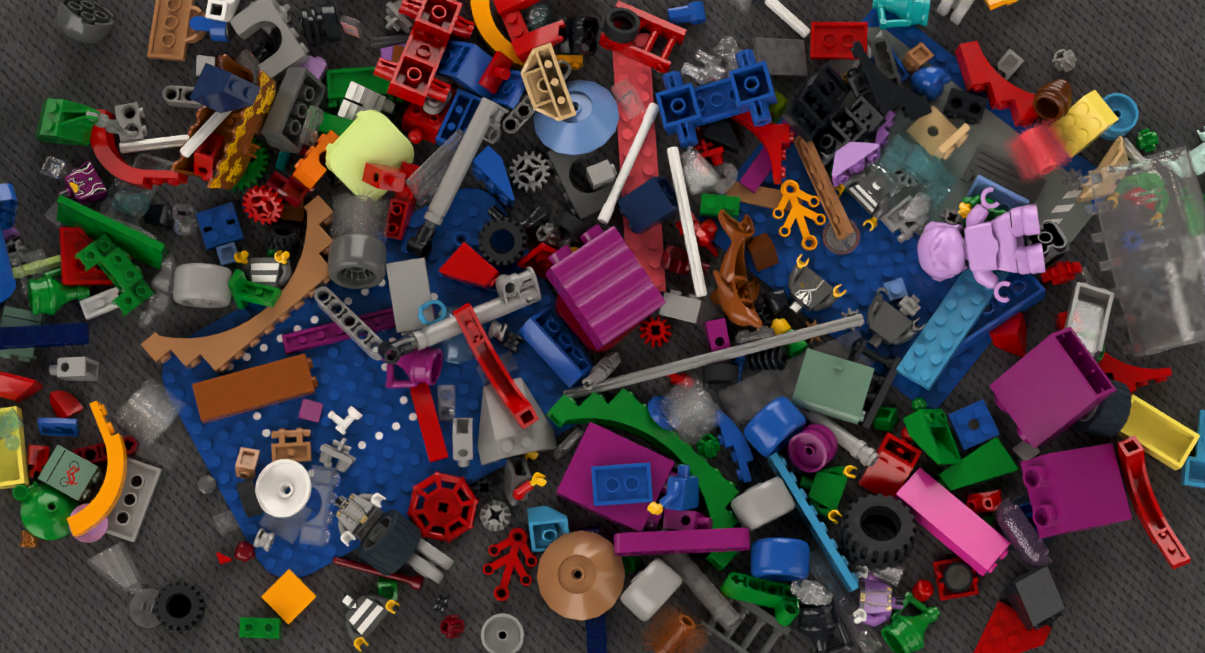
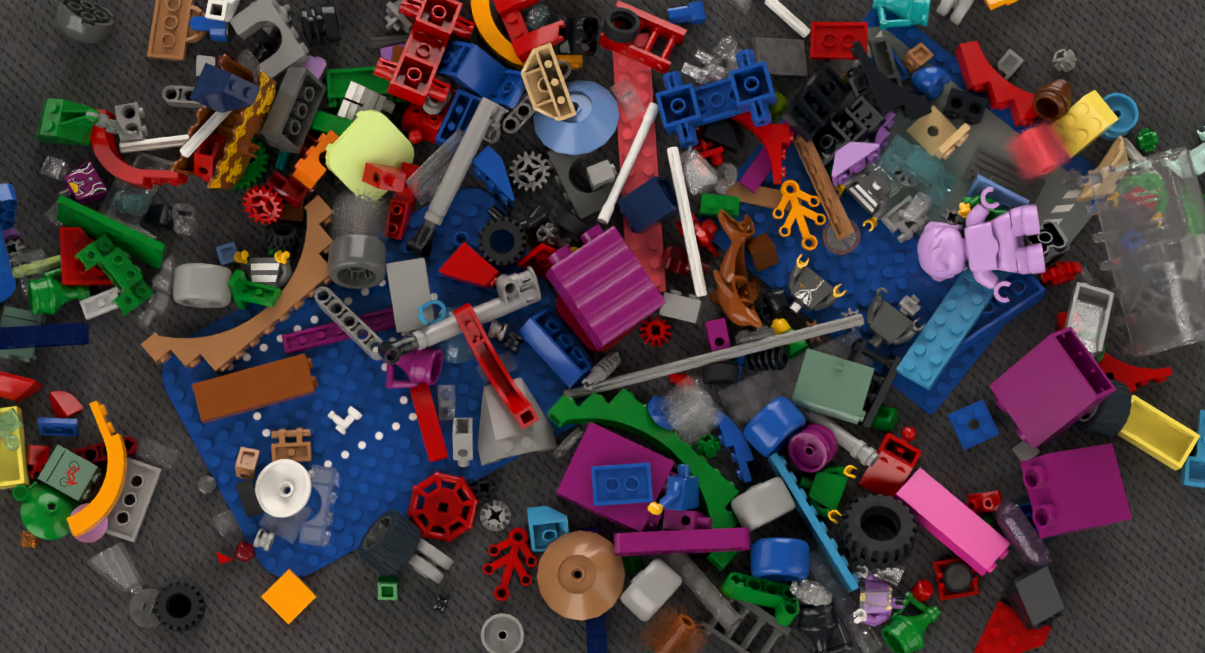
(75, 369): light grey torso -> none
(144, 405): clear piece -> none
(221, 231): blue brick -> none
(260, 628): green brick -> none
(310, 410): magenta slope -> none
(311, 126): clear plate -> none
(329, 452): light grey hips -> none
(351, 26): tile -> none
(358, 515): light grey torso -> none
(366, 616): torso -> none
(415, 581): dark red piece -> none
(452, 626): dark red gear -> none
(496, 72): red tile -> none
(518, 478): dark grey torso -> none
(896, 289): medium blue plate -> none
(932, 433): green slope -> none
(979, 466): green slope -> none
(1011, 335): red slope -> none
(1146, 506): red arch -> none

